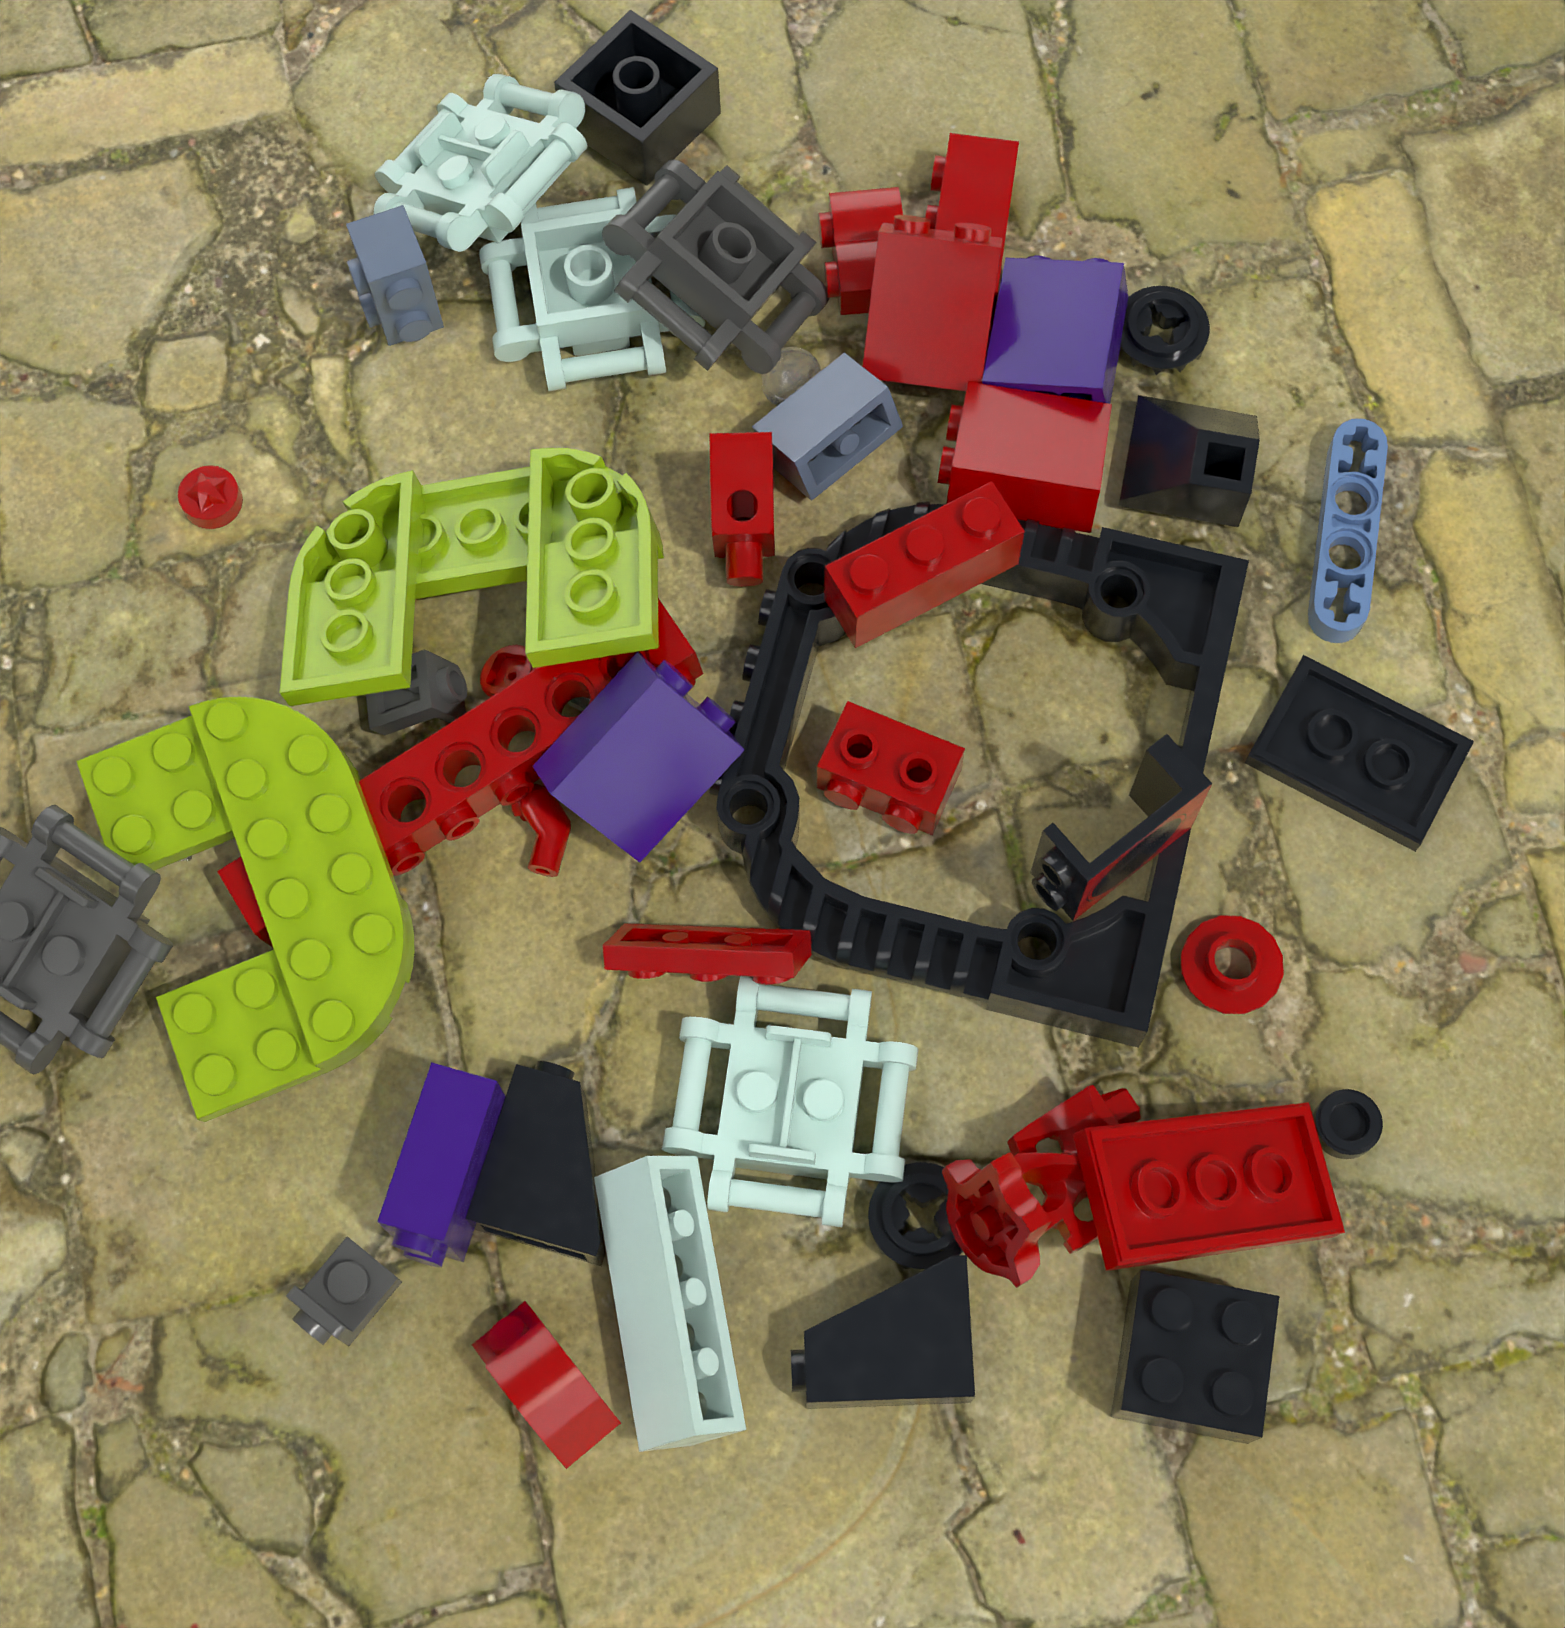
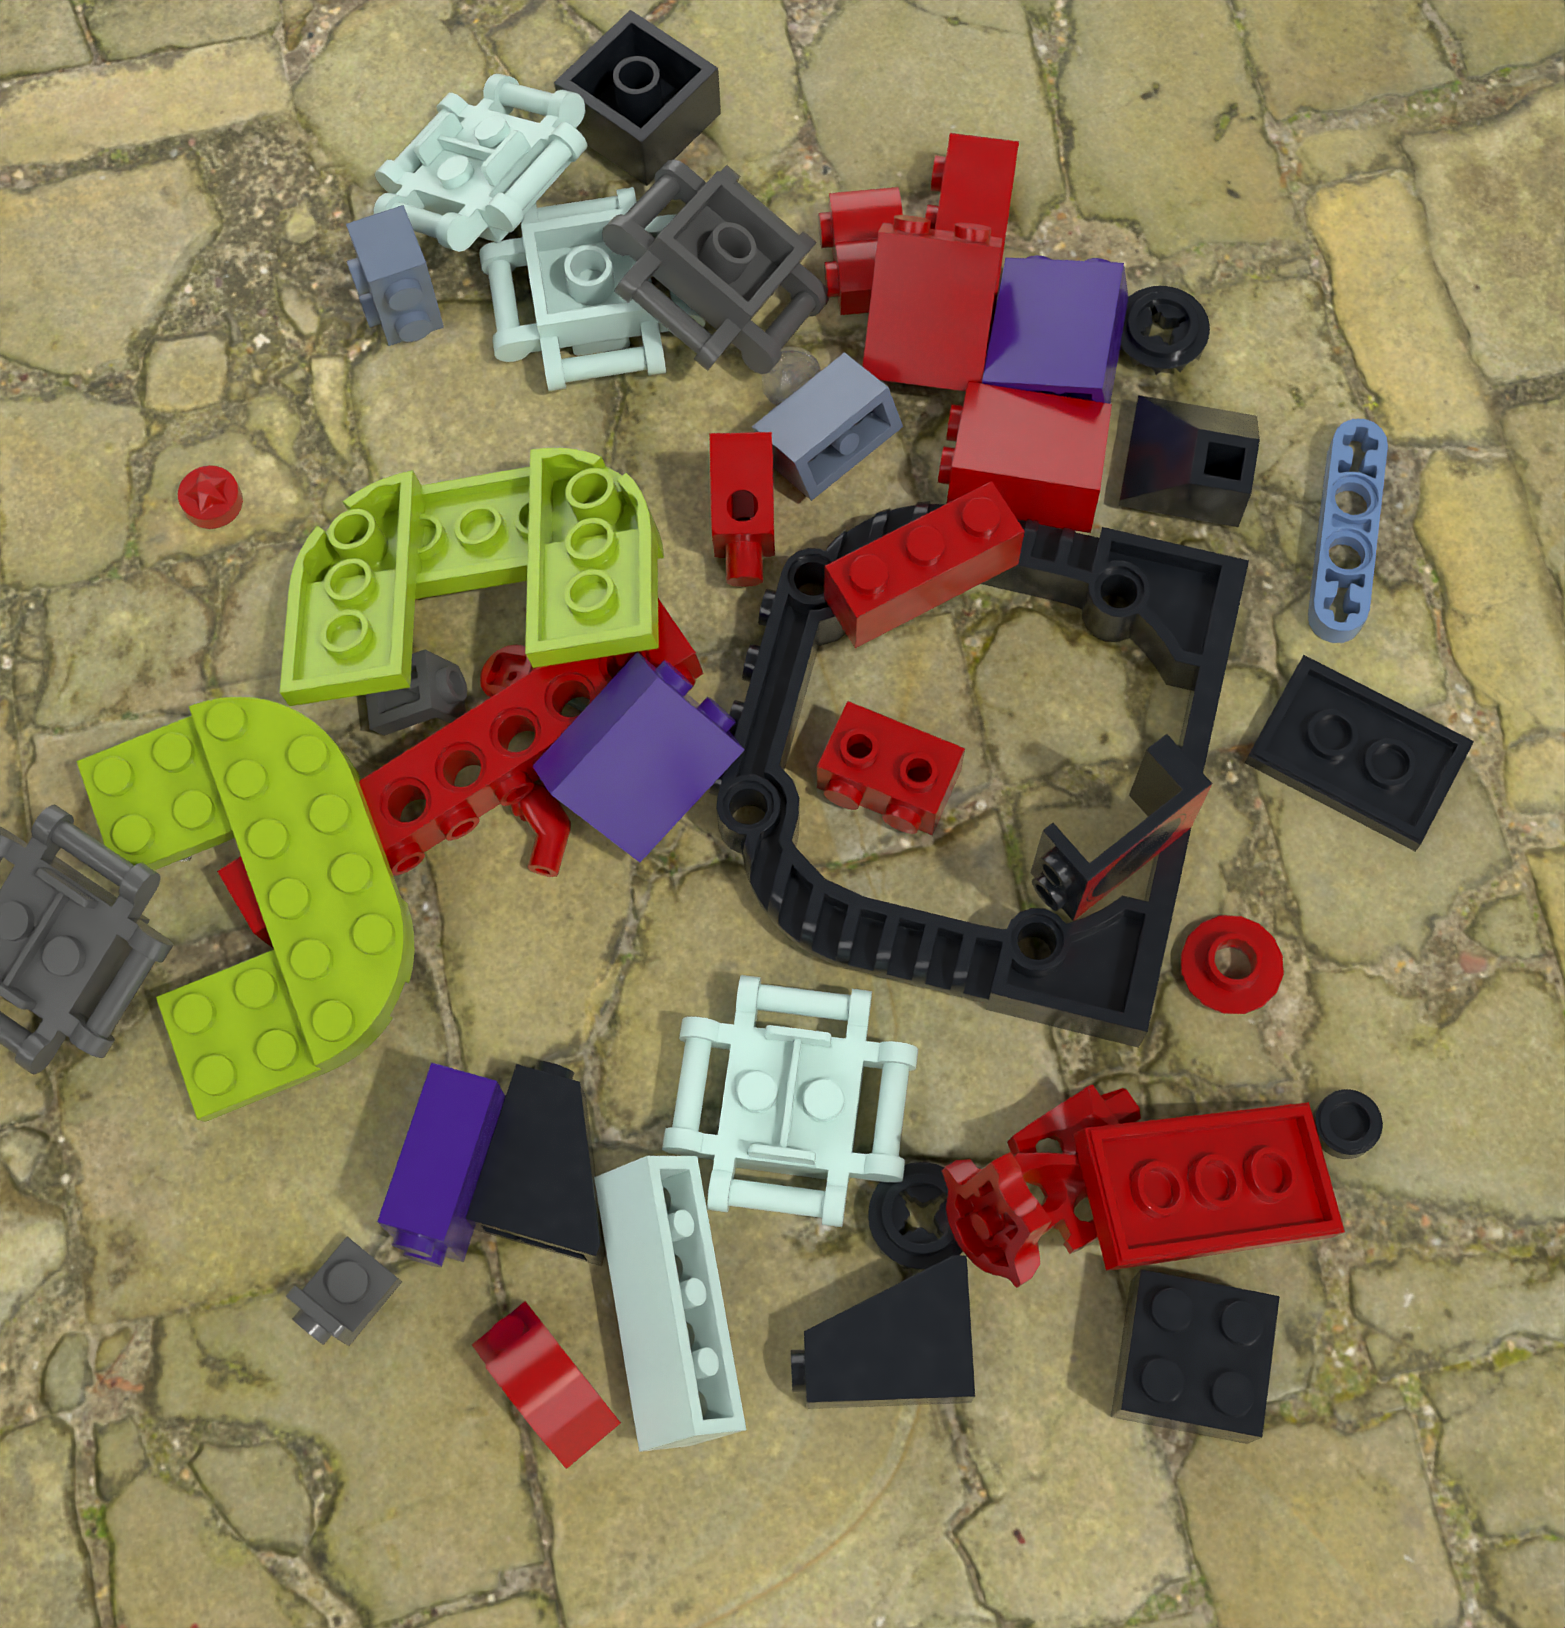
(707, 952): red plate -> none

